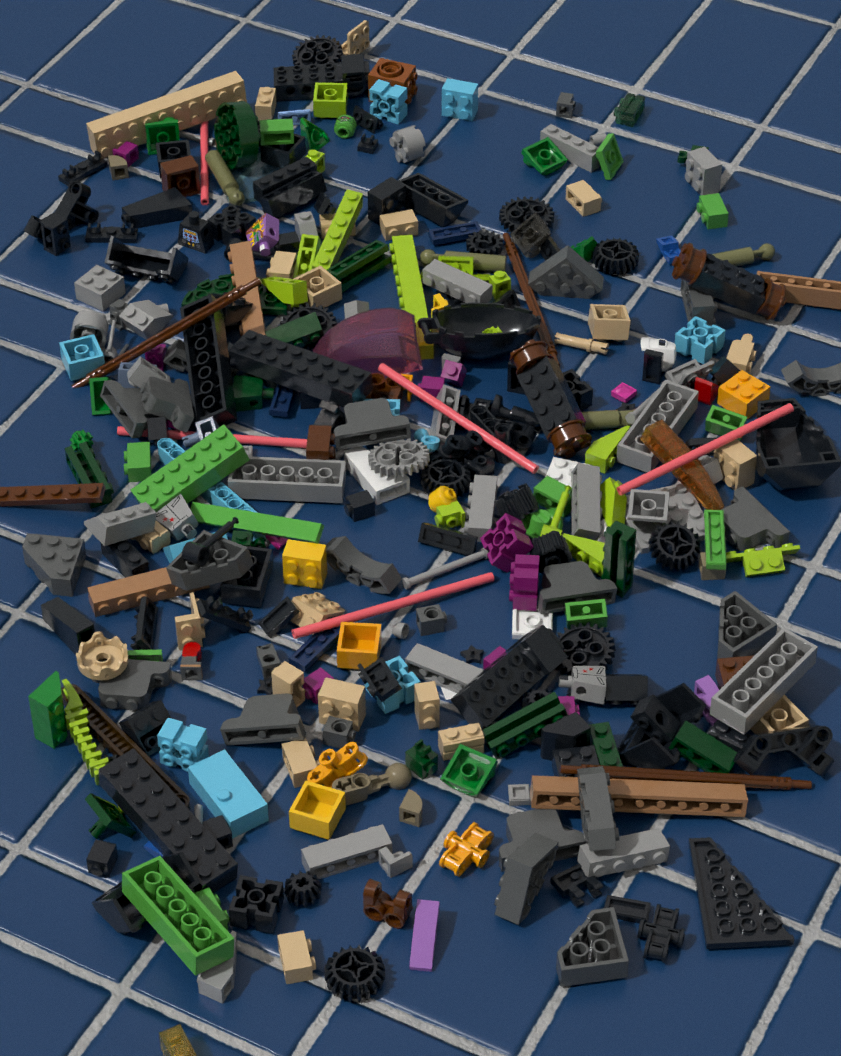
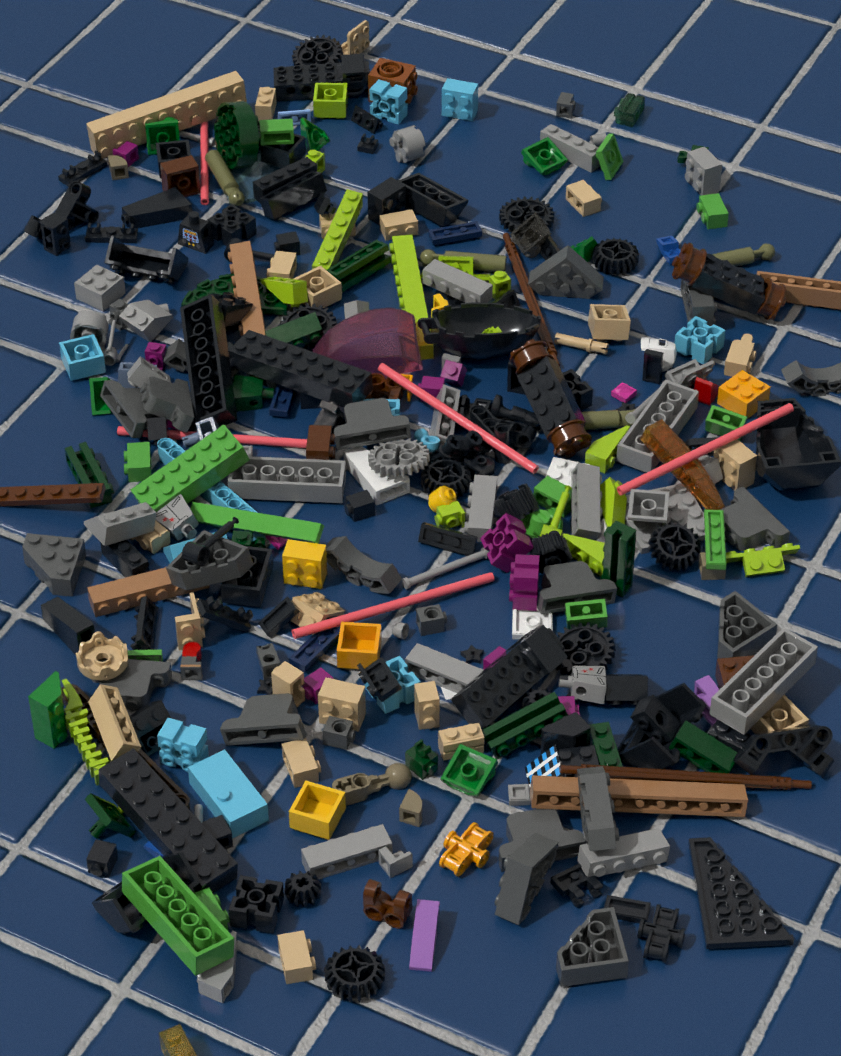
(80, 437): green gear -> none
(113, 721): none -> tan brick
(169, 332): reddish brown axle -> none
(264, 234): medium lavender torso -> none
(305, 224): light grey slope -> none
(307, 253): lime slope -> none
(342, 759): light orange axle -> none
(345, 126): bright green head -> none
(484, 243): black gear -> none
(545, 765): none -> sticker
(723, 371): black brick -> none

